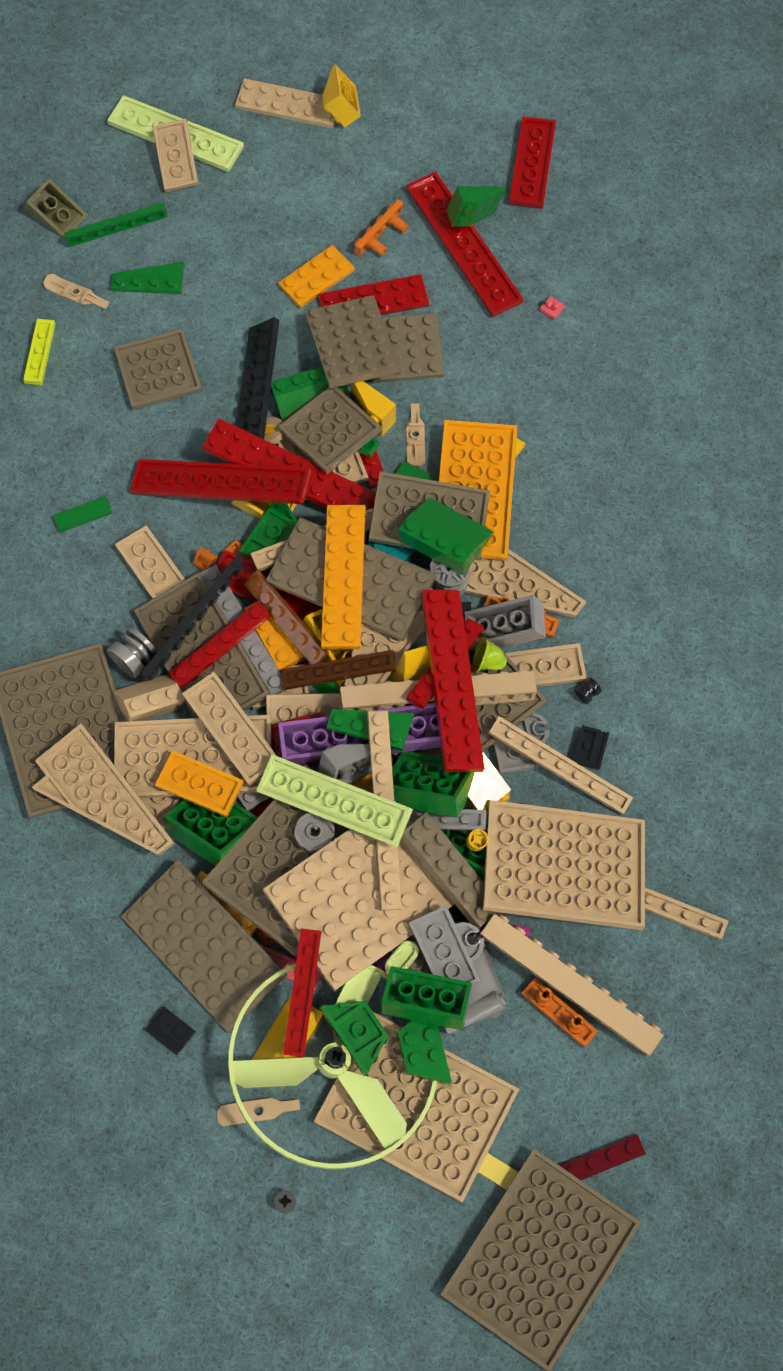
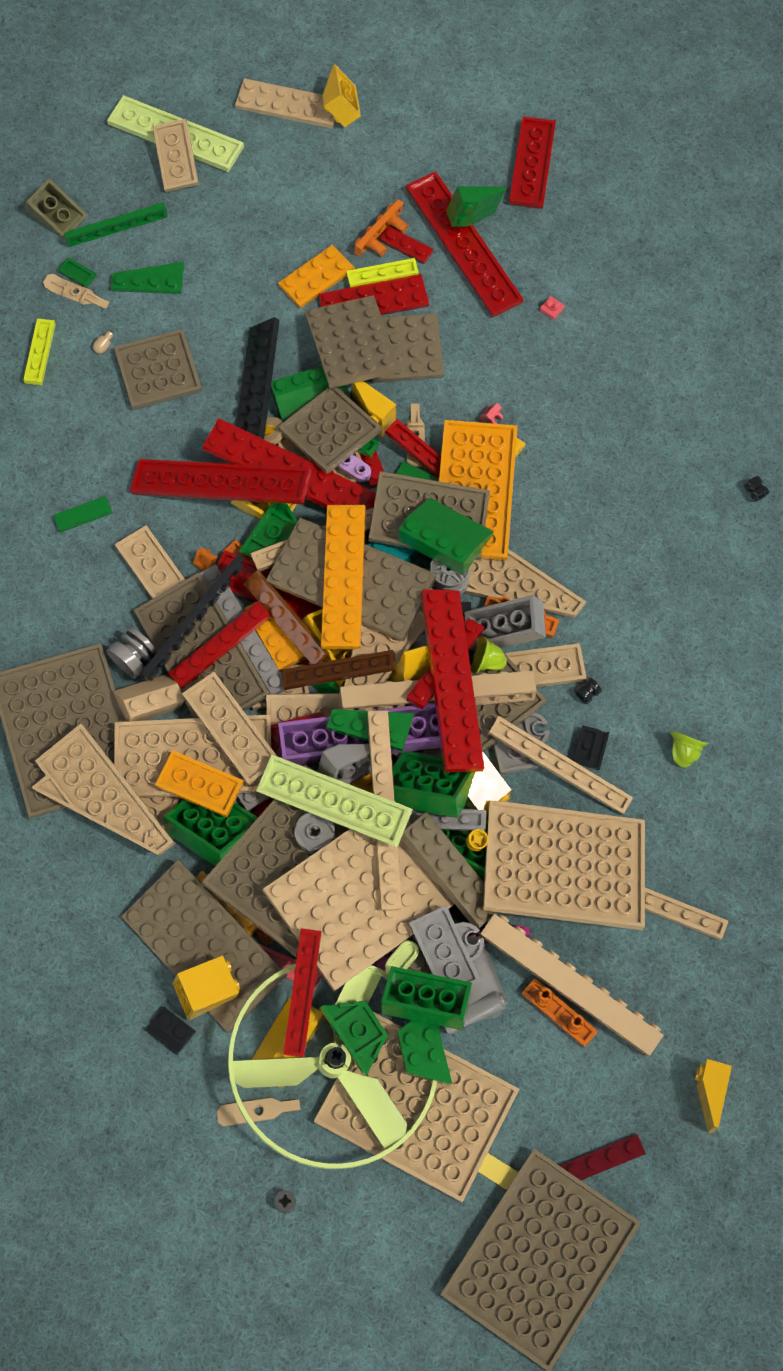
(77, 272): none -> green tile
(102, 343): none -> tan cylinder
(205, 987): none -> yellow slope
(352, 469): none -> lavender plate
(382, 272): none -> neon yellow plate
(406, 245): none -> red plate
(415, 447): none -> red plate
(490, 413): none -> coral tile
(686, 749): none -> lime piece
(712, 1088): none -> yellow slope
(756, 488): none -> black wheel

